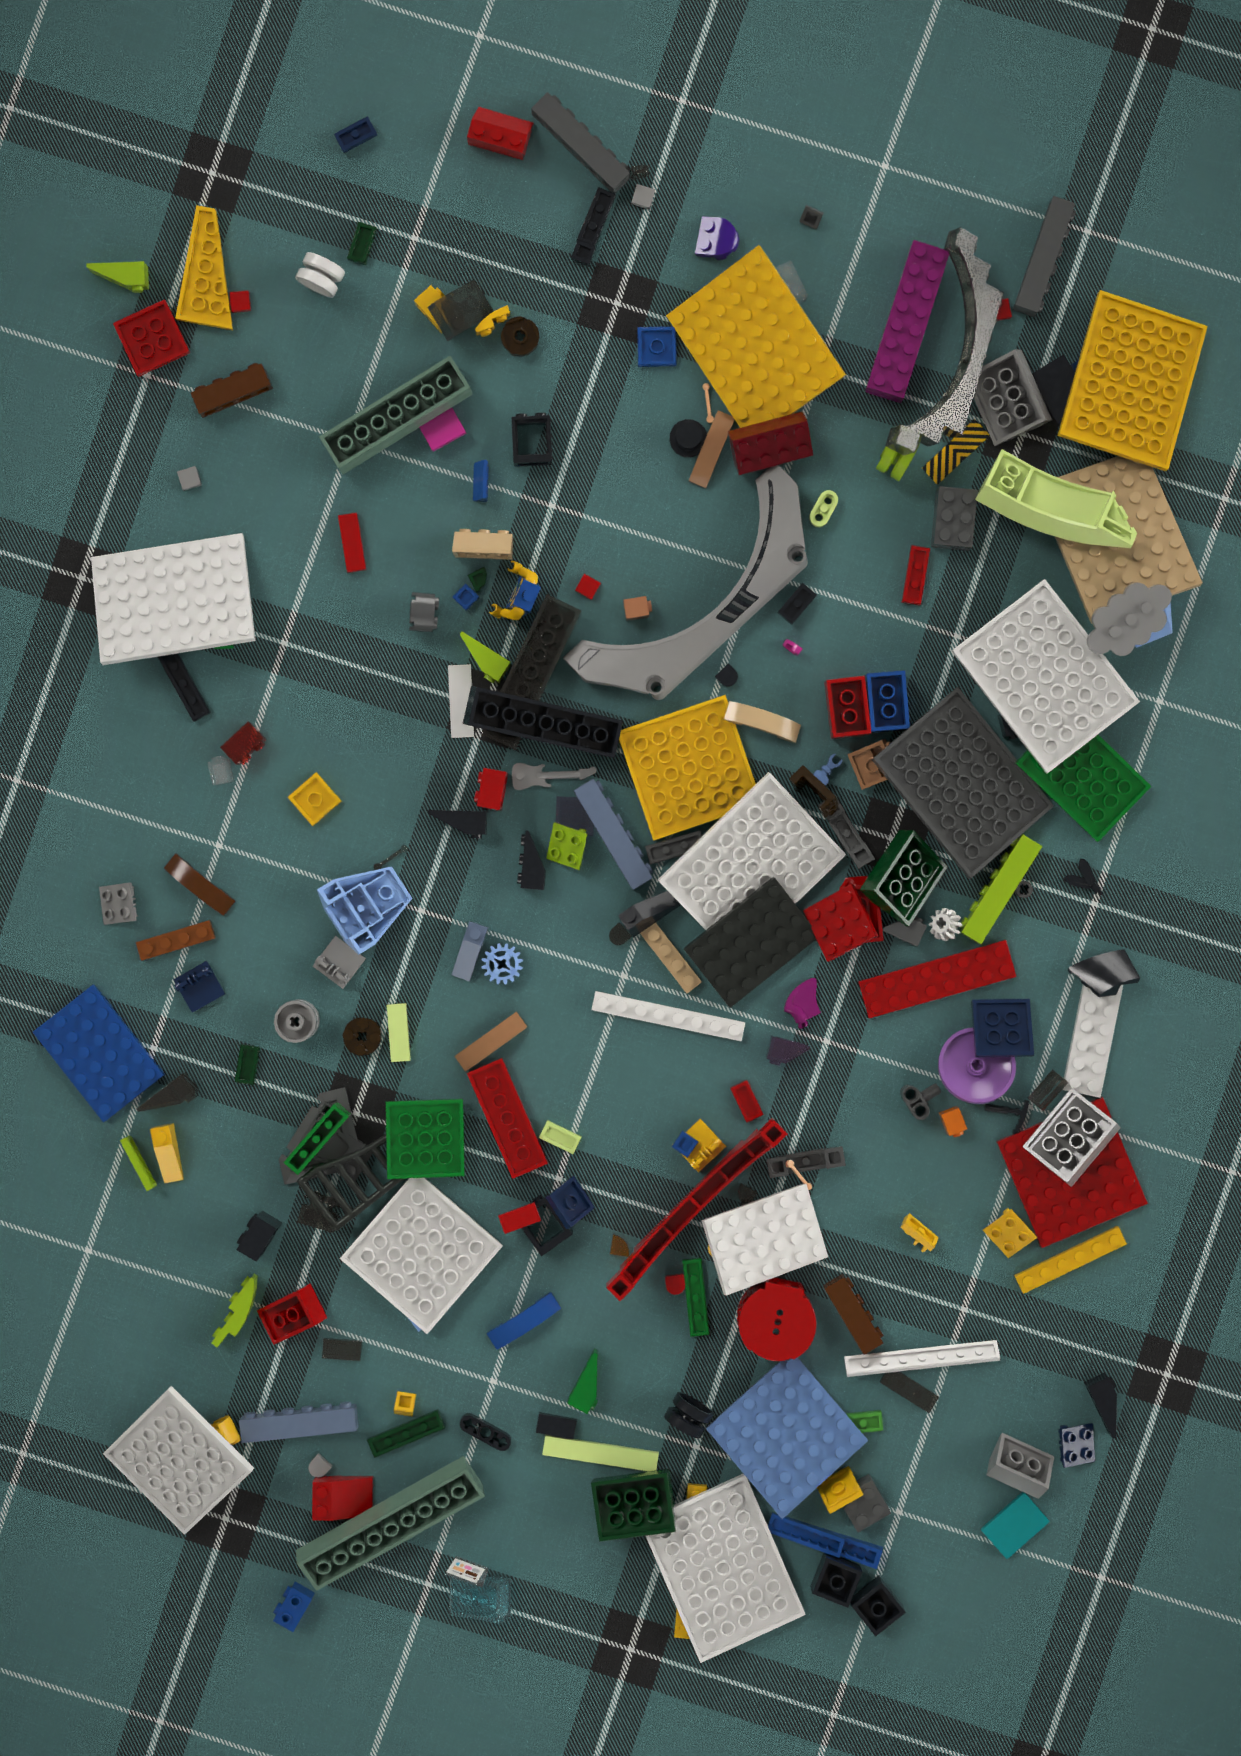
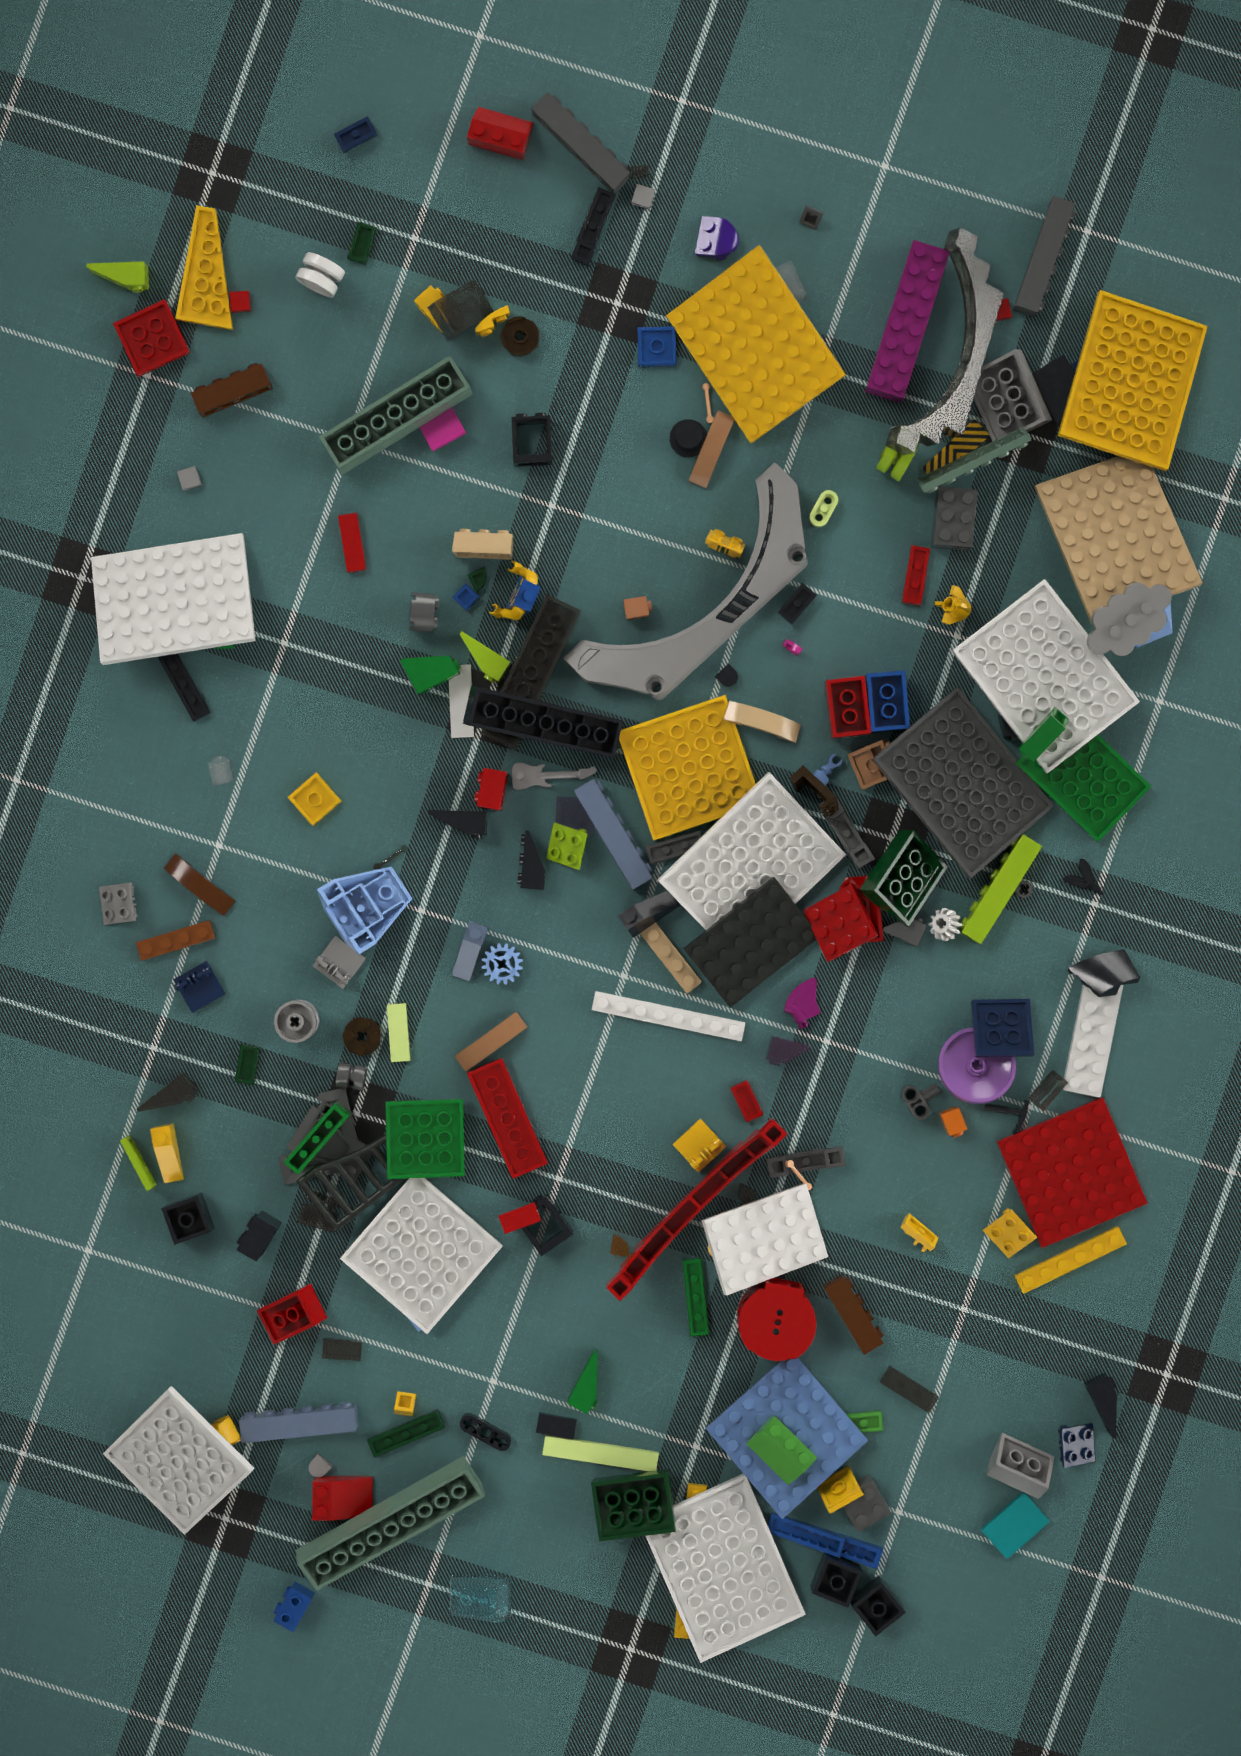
(98, 1053): blue plate -> none
(188, 1218): none -> black brick
(241, 1306): lime slope -> none
(244, 743): clear red brick -> none
(351, 1076): none -> dark grey wheel
(430, 672): none -> green slope
(467, 1571): slope -> none
(480, 481): blue slope -> none
(524, 1321): blue slope -> none
(560, 1137): yellowish green tile -> none
(570, 1202): dark blue plate -> none
(587, 586): red tile -> none
(619, 935): clear smoke tile -> none
(675, 1283): red tile -> none
(685, 1144): blue tile -> none
(688, 1415): black wheel -> none
(718, 537): none -> yellow hinge
(770, 443): dark red brick -> none
(781, 1450): none -> bright green slope
(922, 1358): white tile -> none
(937, 979): red plate -> none
(955, 606): none -> yellow brick
(967, 463): none -> sand green plate
(1044, 734): none -> green slope
(1054, 504): yellowish green slope -> none
(1071, 1137): light grey slope -> none

